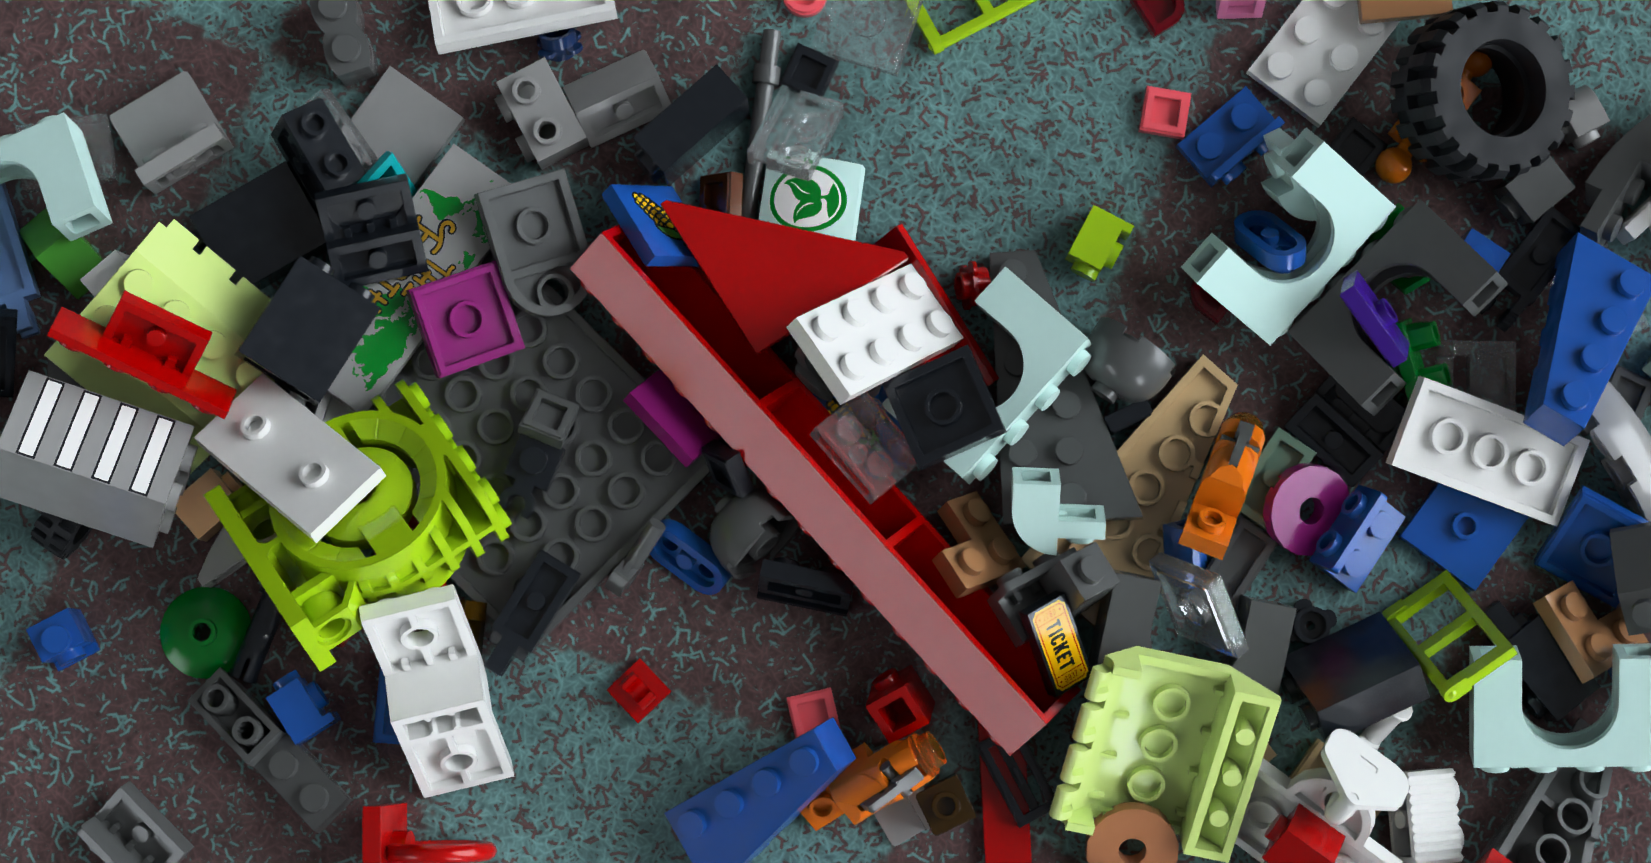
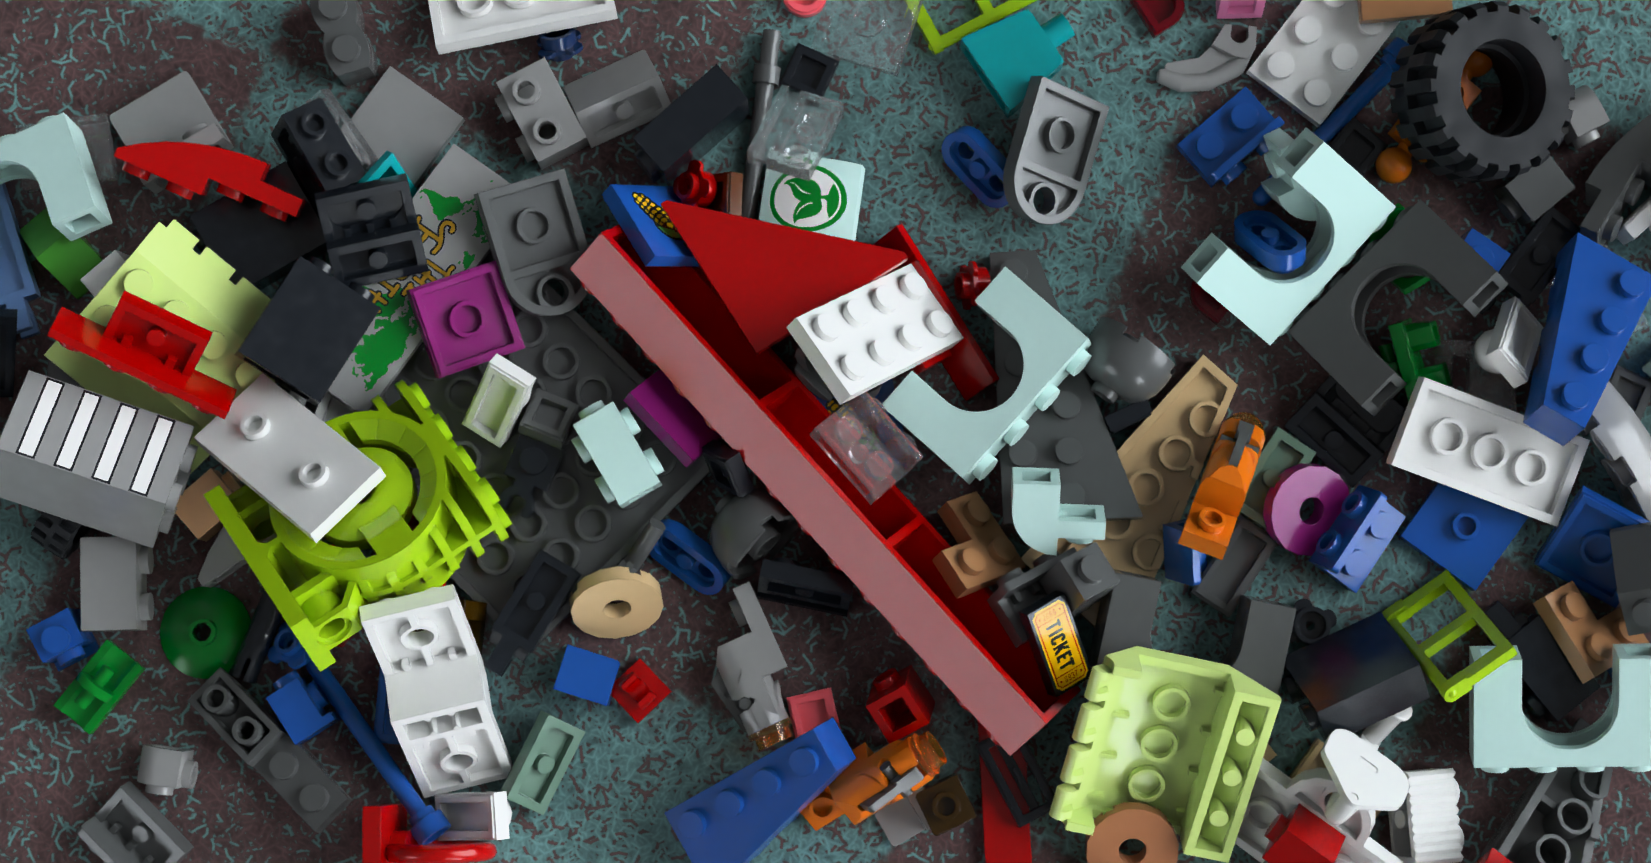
(99, 686): none -> green hips
(115, 584): none -> light grey brick
(166, 769): none -> light grey plate
(194, 166): none -> red slope
(283, 651): none -> blue plate
(425, 821): none -> blue piece
(475, 815): none -> white tile
(499, 400): none -> white tile
(542, 762): none -> sand green plate
(587, 675): none -> blue panel
(610, 441): none -> light aqua brick
(637, 612): none -> tan tile
(695, 185): none -> red plate
(746, 671): none -> light grey plate
(944, 407): black plate -> none
(979, 168): none -> blue plate
(1014, 51): none -> teal torso
(1052, 151): none -> dark grey plate
(1097, 243): lime brick -> none
(1164, 112): coral tile -> none
(1199, 605): clear tile -> none
(1216, 66): none -> light grey piece
(1352, 104): none -> blue piece
(1376, 318): dark purple plate -> none
(1511, 343): none -> white tile

